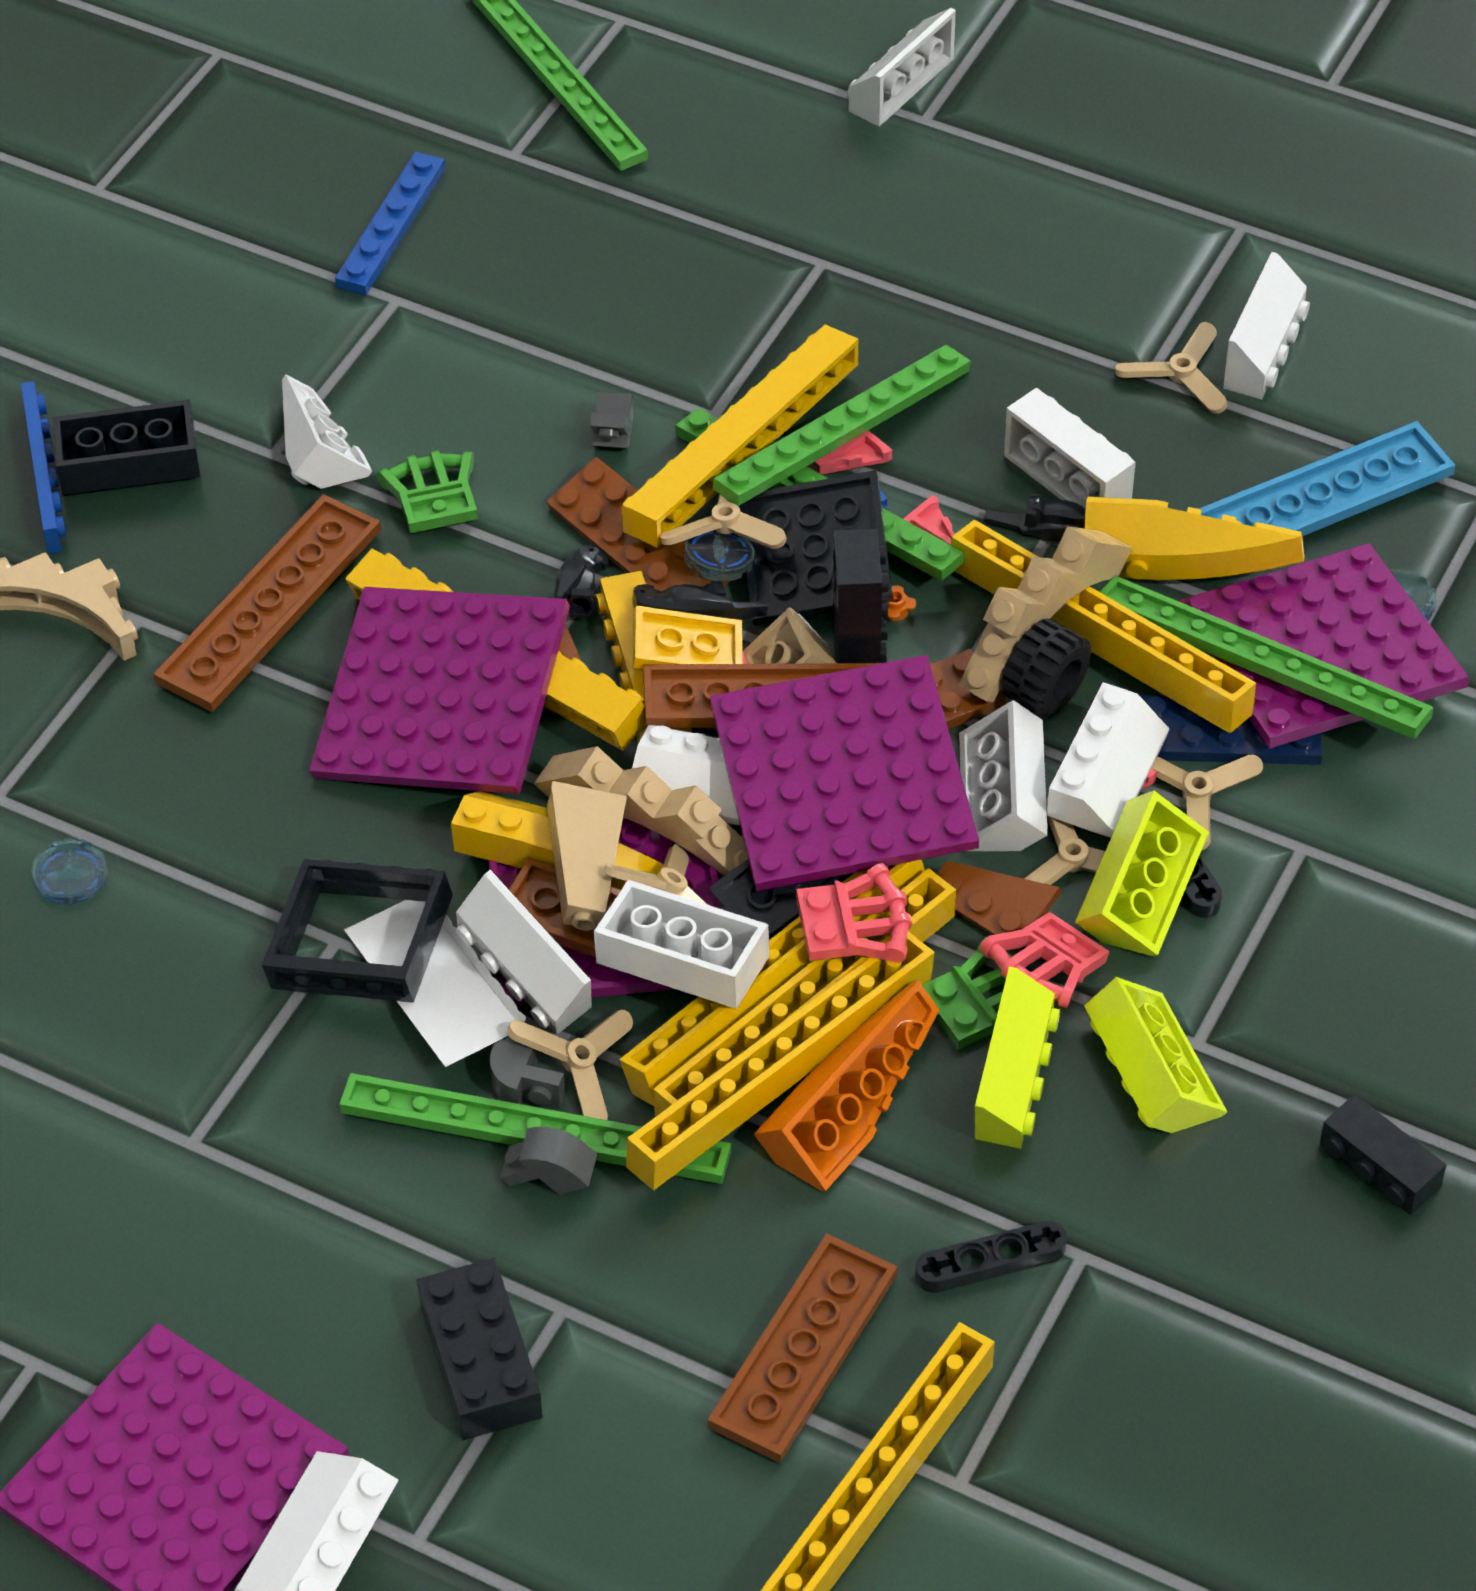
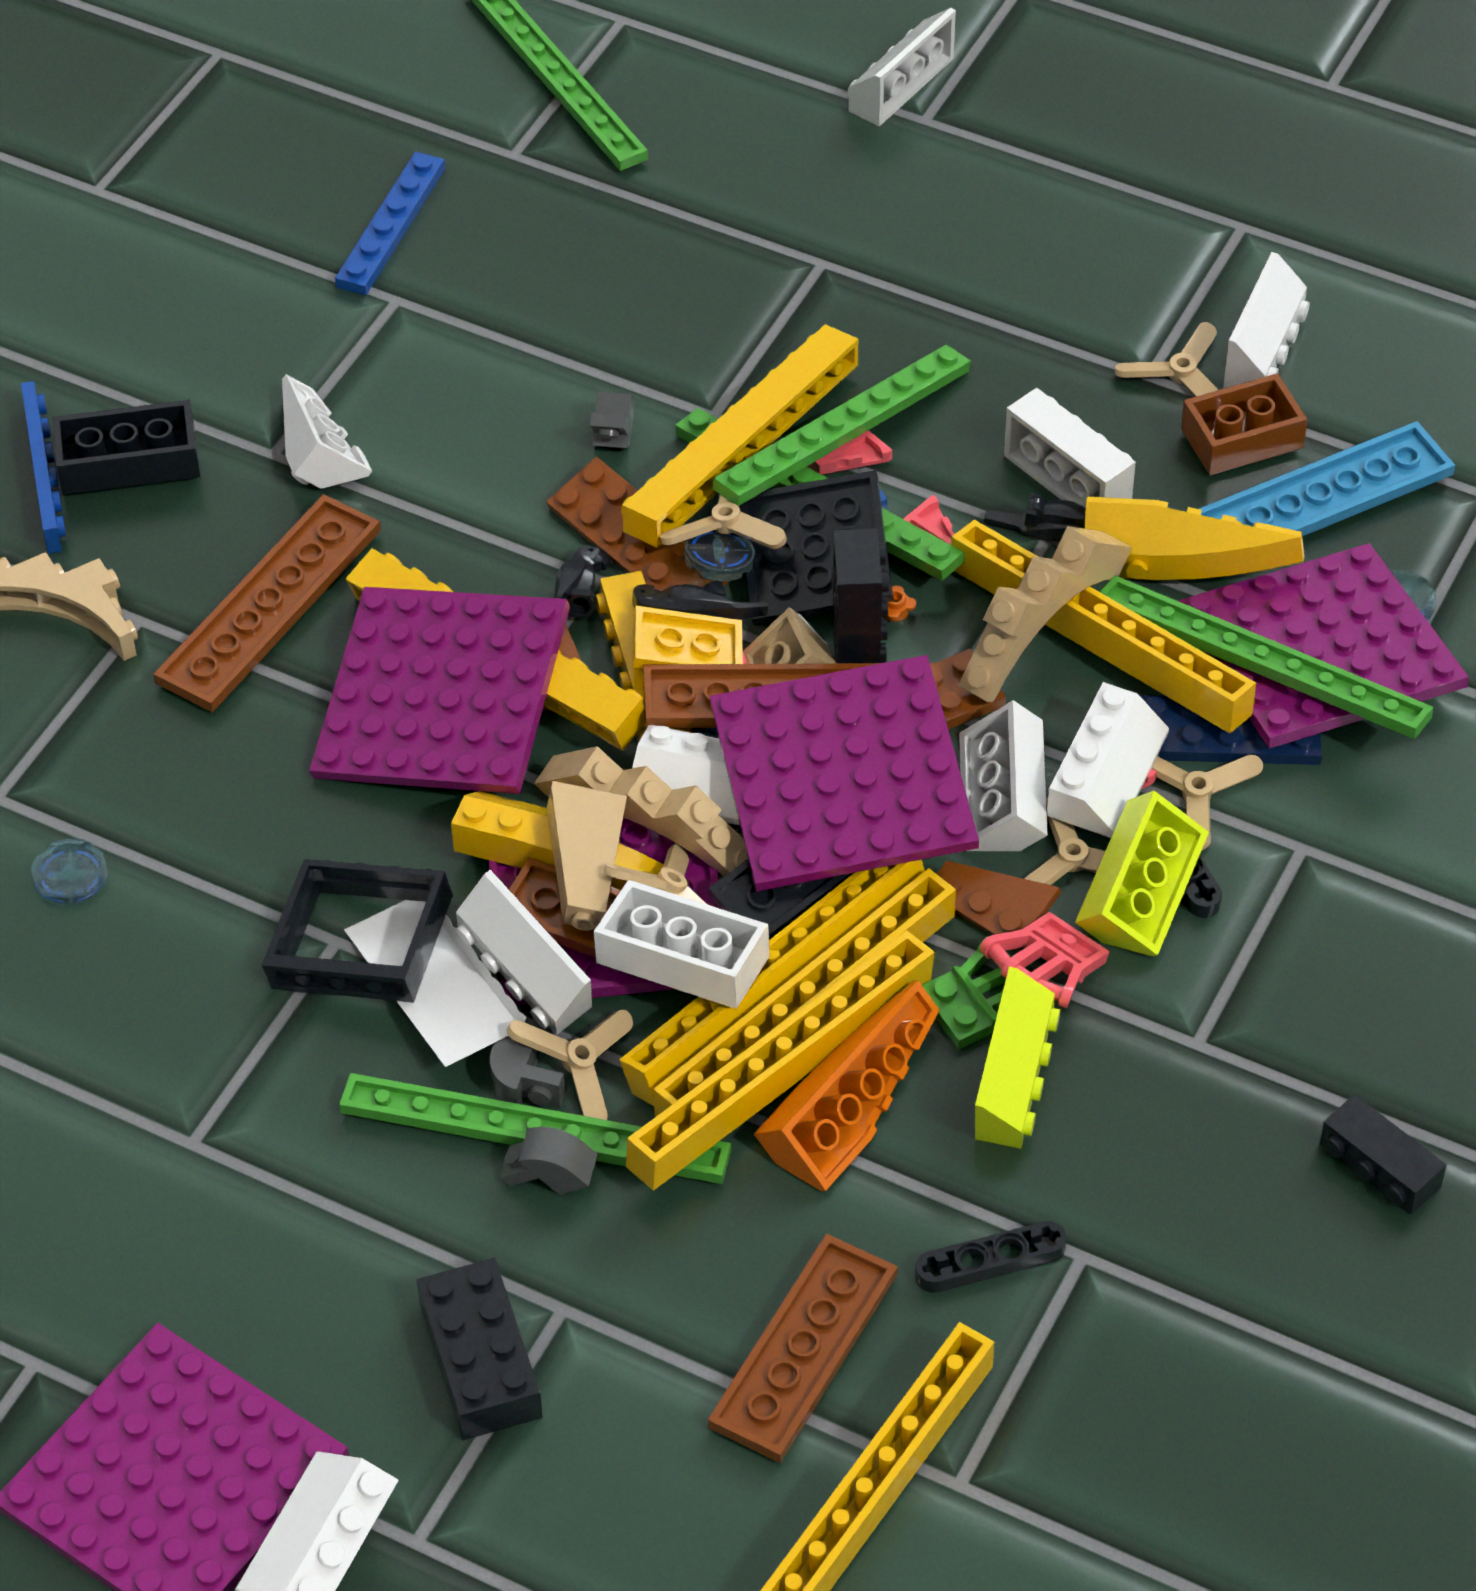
(435, 504): bright green plate -> none
(829, 921): coral plate -> none
(1046, 668): black tyre -> none
(1153, 1057): neon yellow slope -> none
(1243, 424): none -> dark orange brick

